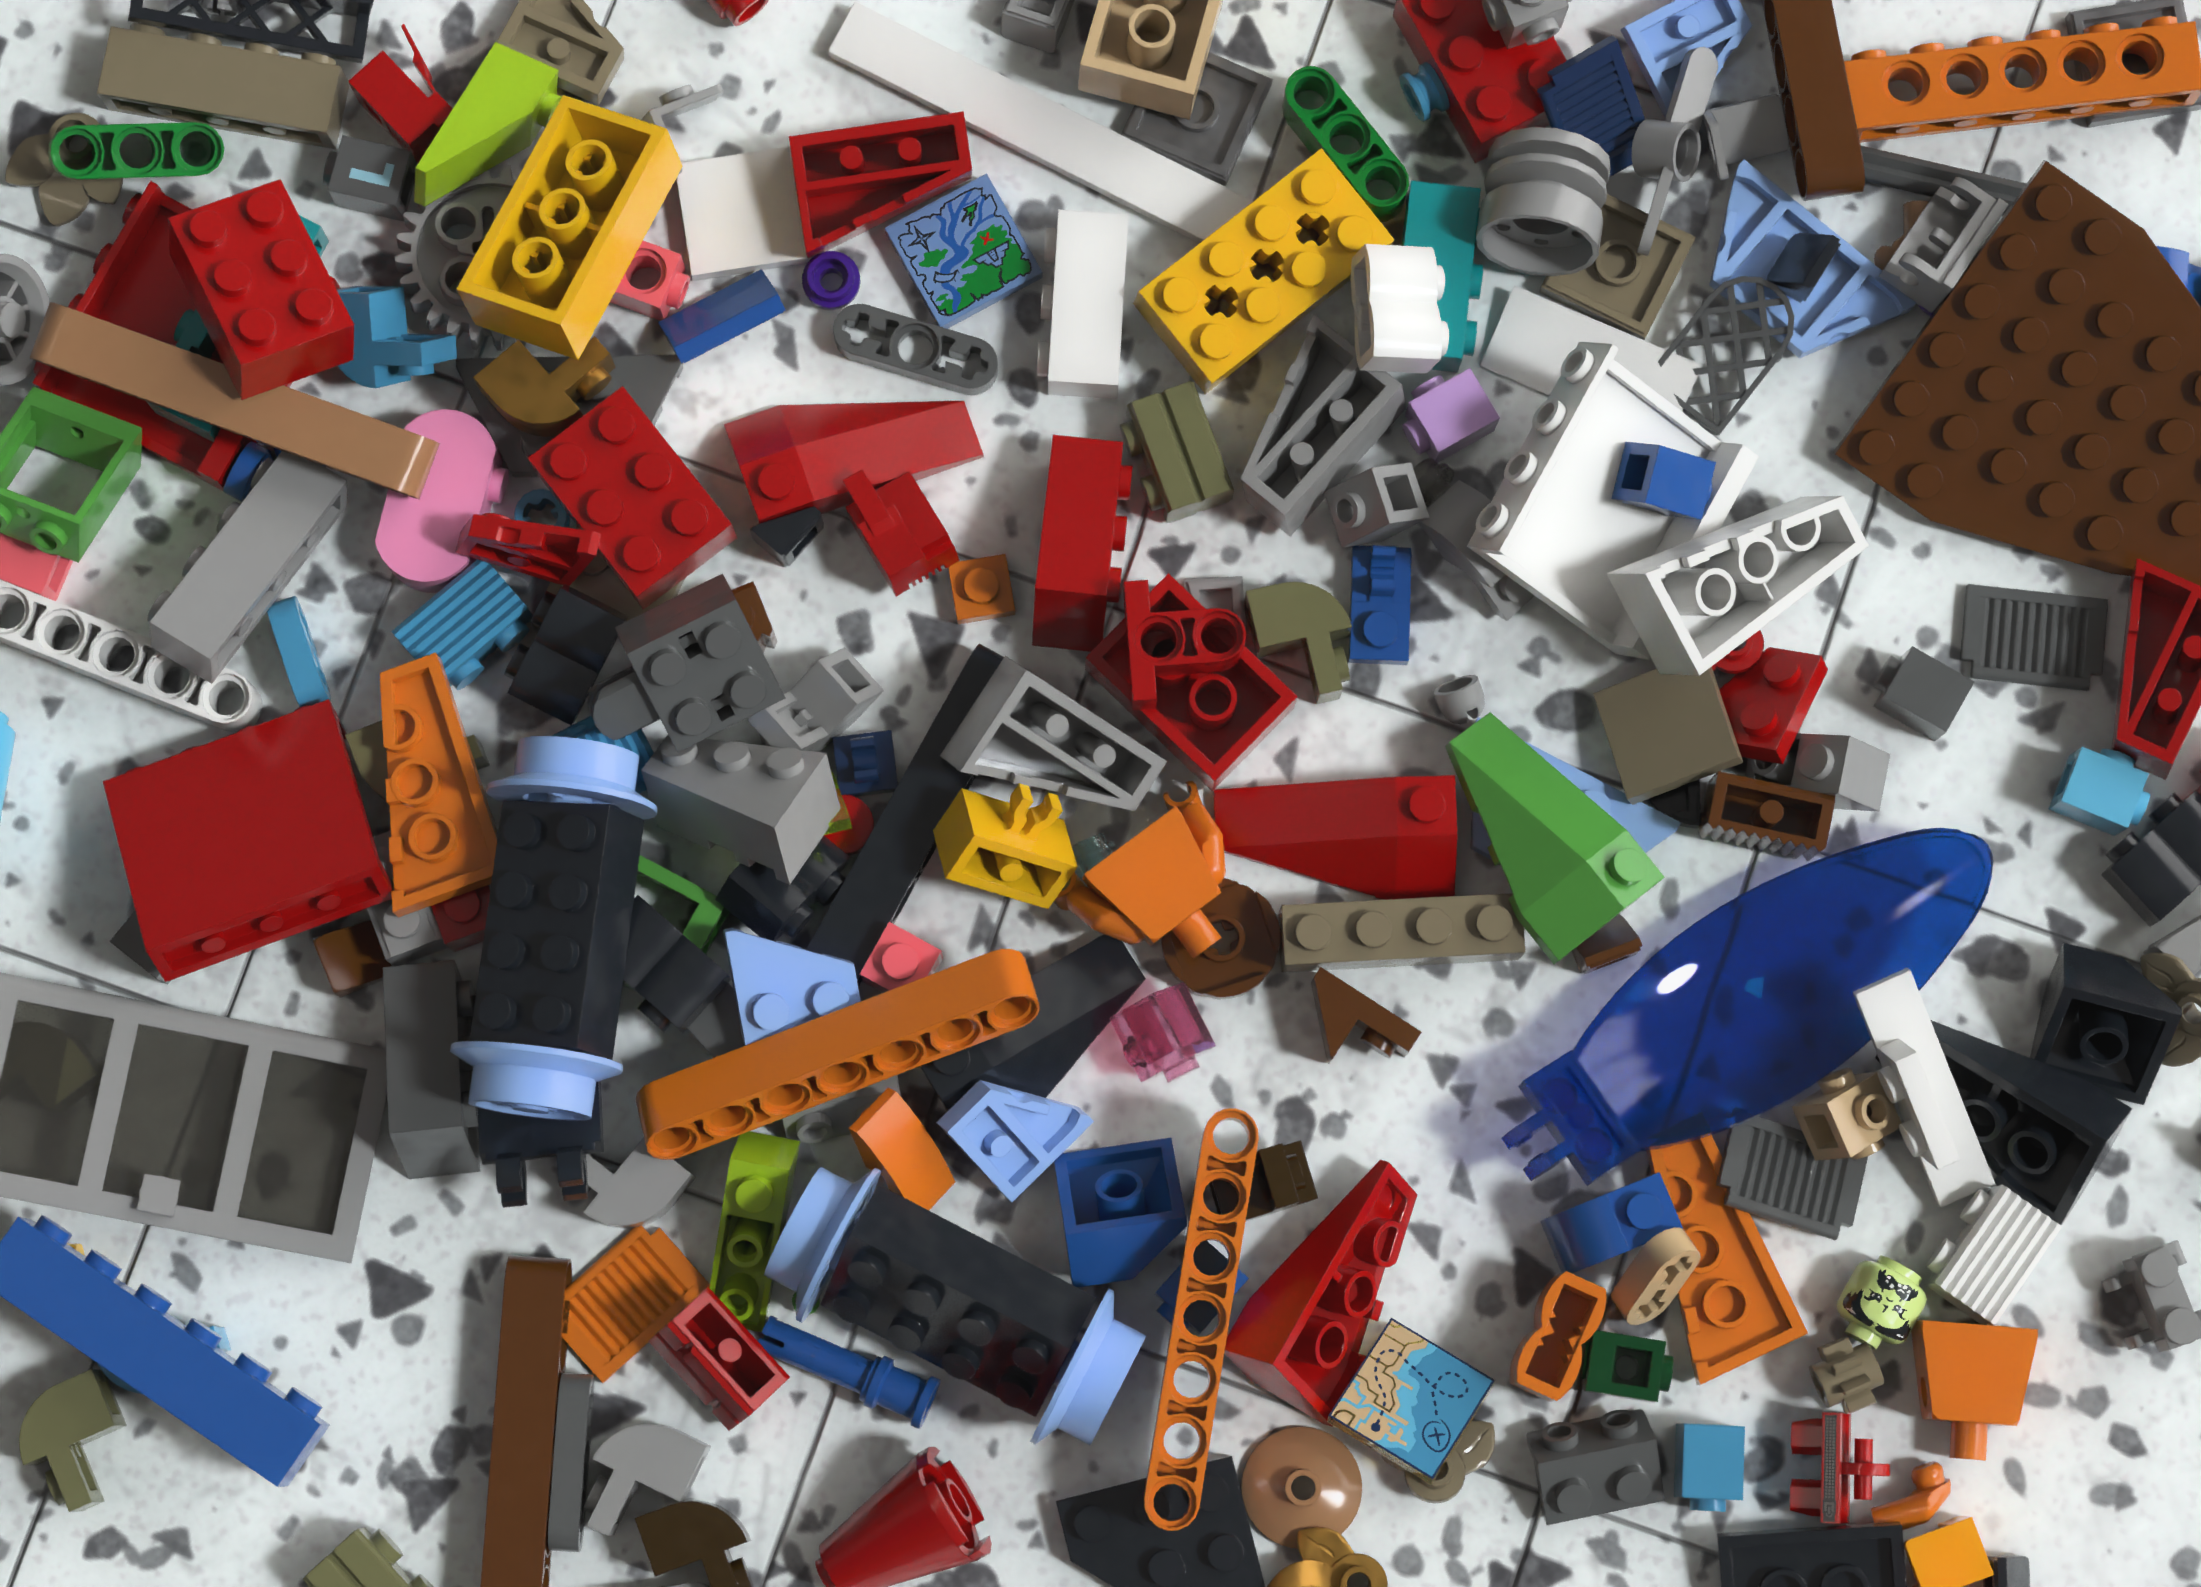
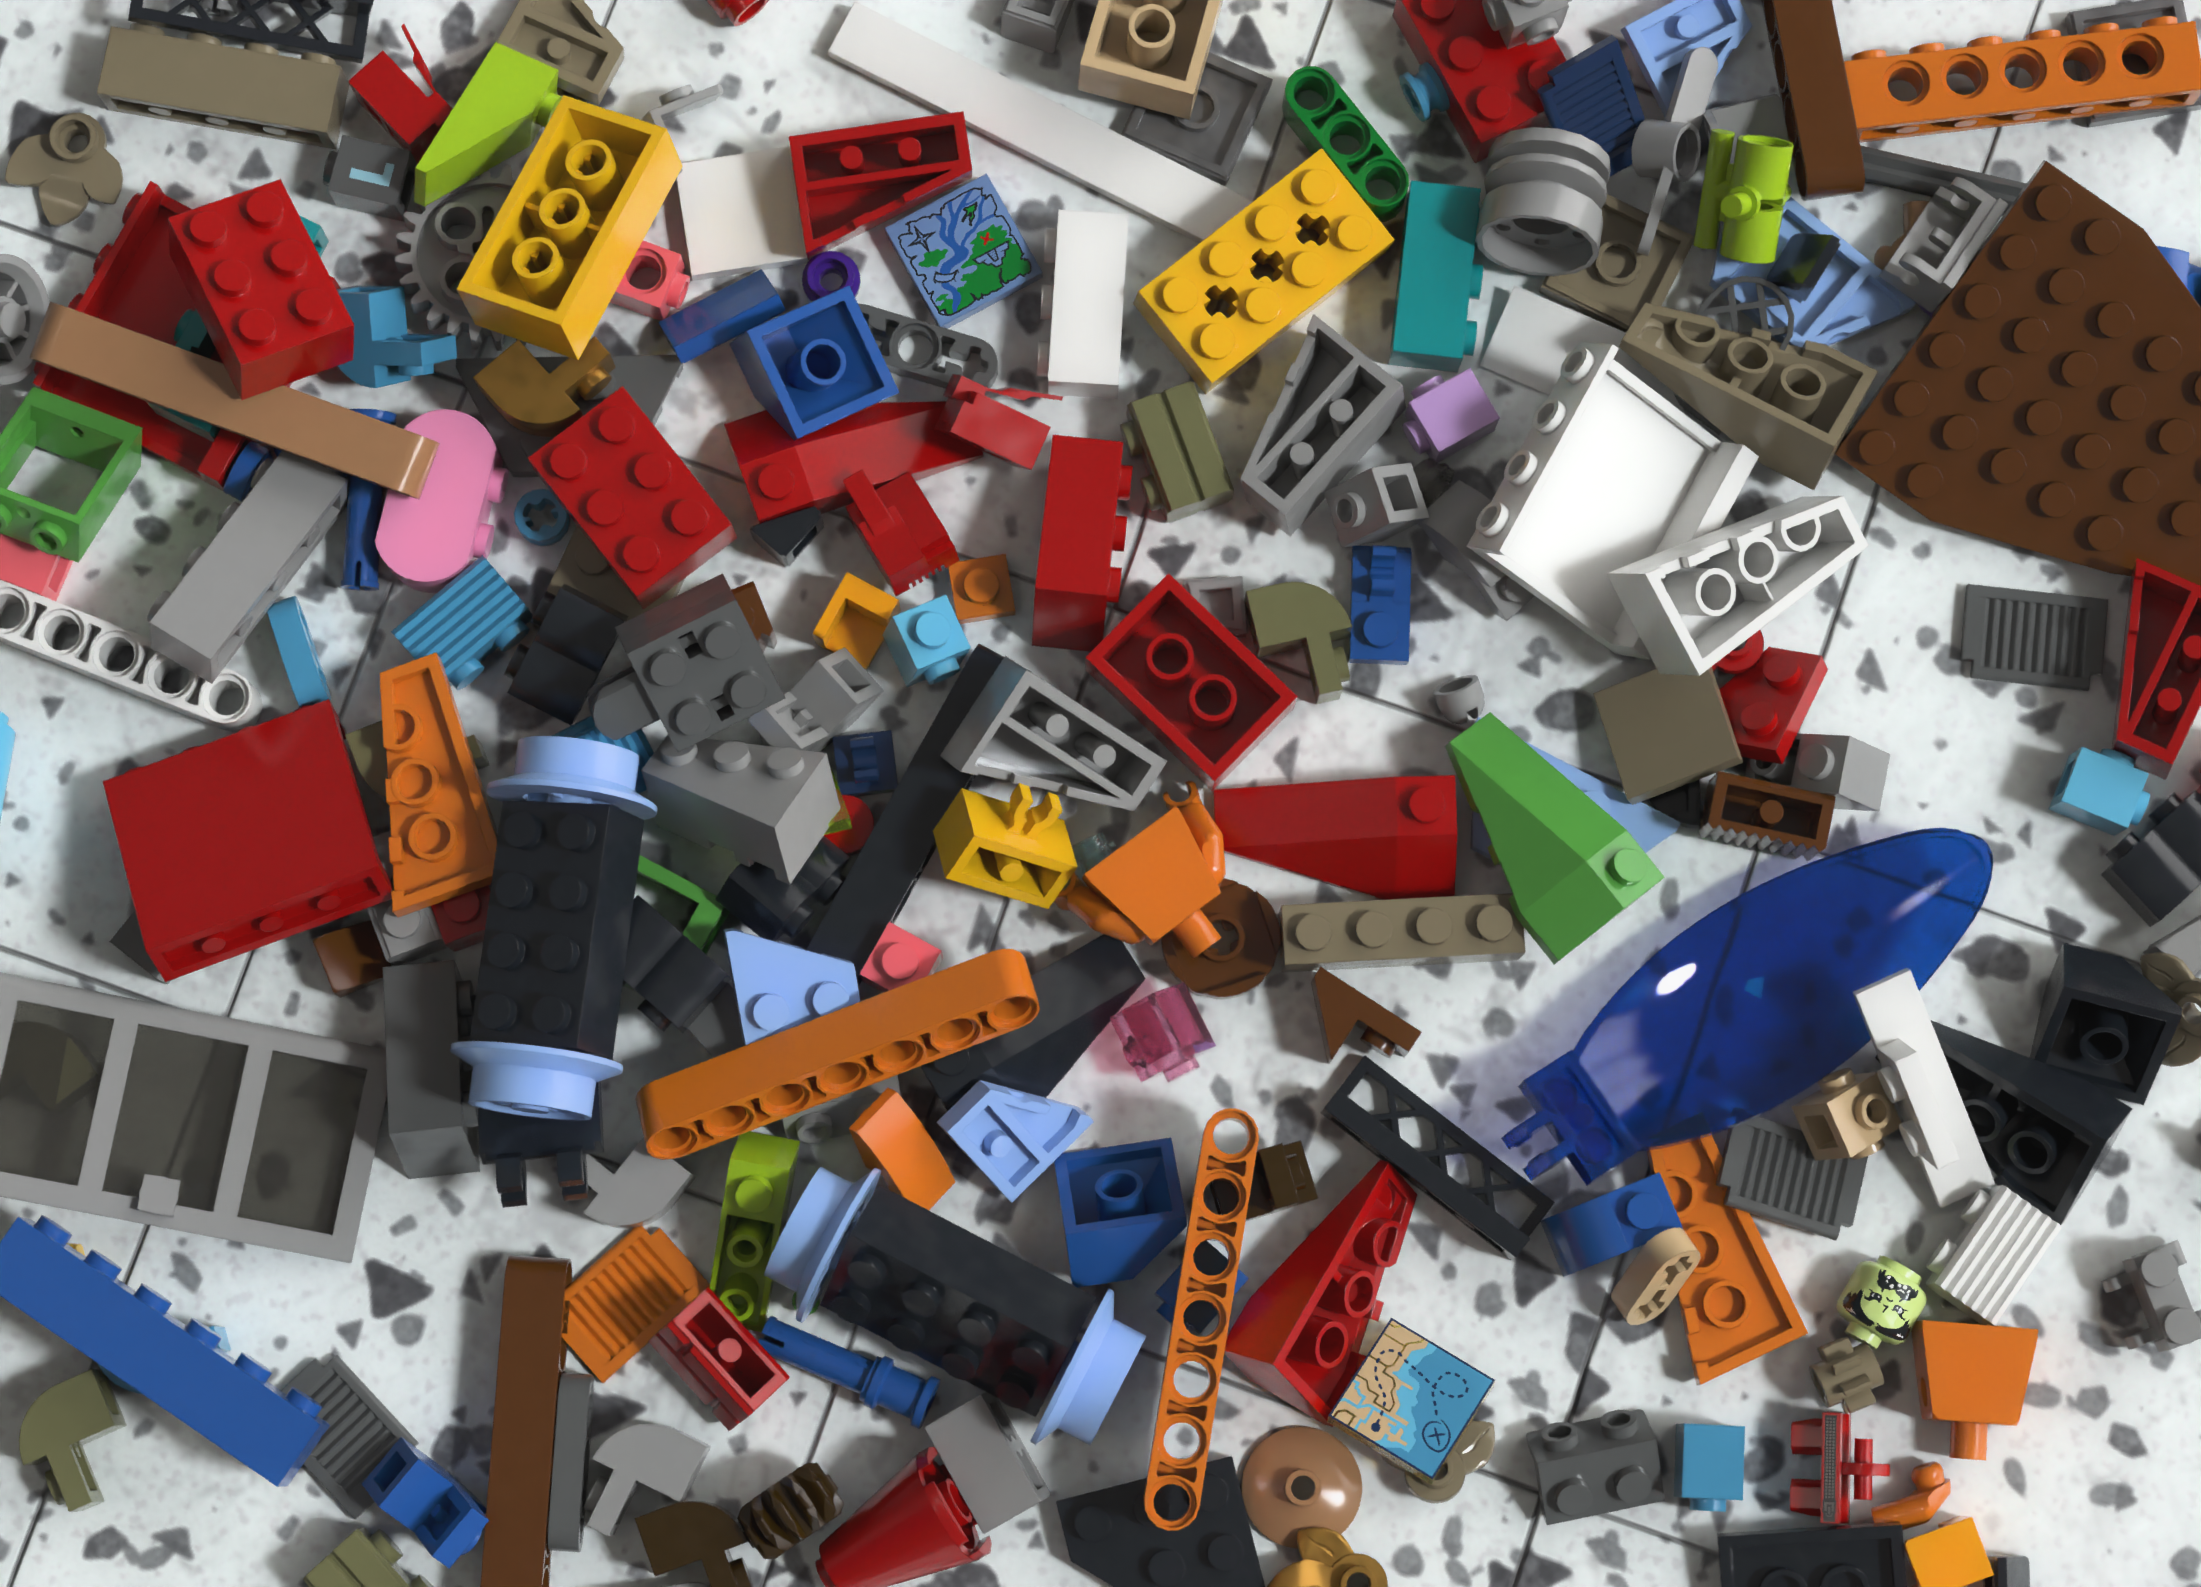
(164, 142): green beam -> none
(357, 1435): none -> dark grey window
(362, 523): none -> blue pin
(427, 1502): none -> blue brick
(529, 547): red wing -> none
(790, 1510): none -> dark brown gear
(814, 364): none -> blue slope
(856, 619): none -> light orange panel
(927, 642): none -> medium azure brick
(987, 1461): none -> light grey hinge
(990, 424): none -> red piece
(1186, 631): red tile -> none
(1397, 308): white brick -> none
(1427, 1176): none -> black fence
(1552, 1352): orange brick -> none
(1607, 946): reddish brown slope -> none
(1652, 1367): dark green brick -> none
(1664, 480): blue brick -> none
(1744, 196): none -> lime pin
(1774, 401): none -> dark tan wedge
(1921, 692): dark grey brick -> none

